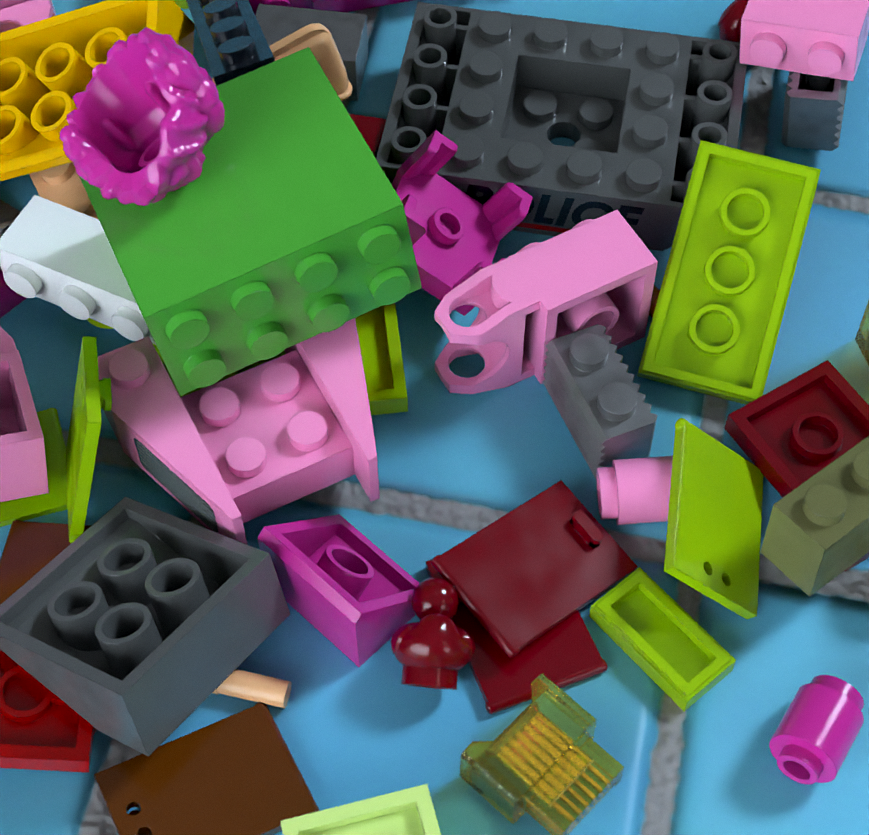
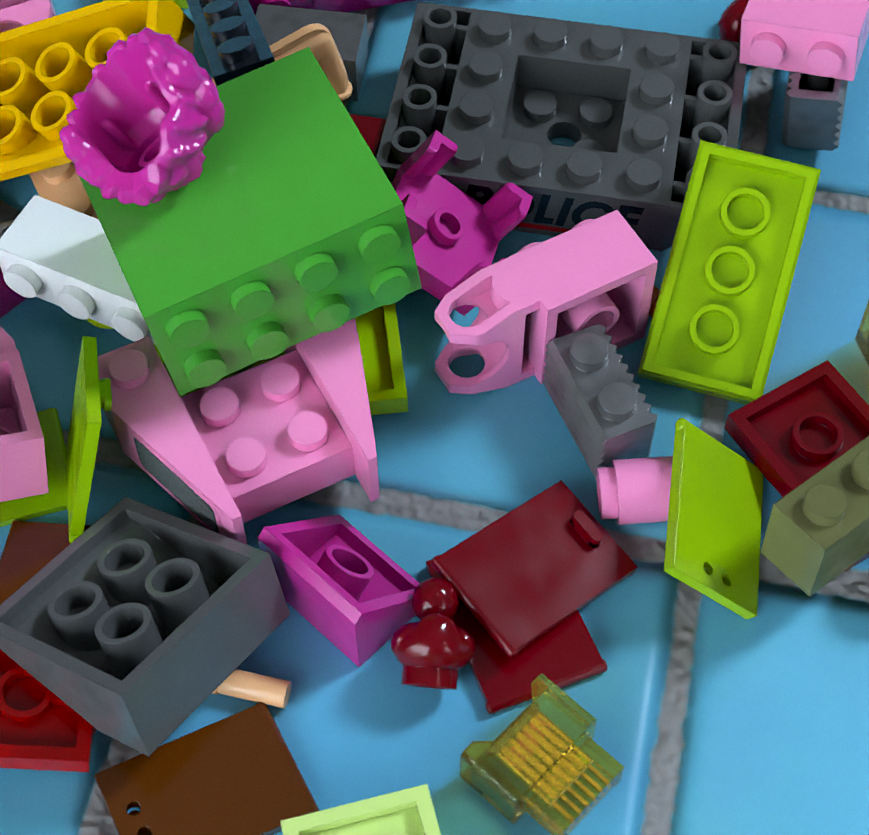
(662, 638): lime tile -> none
(818, 730): dark pink brick -> none

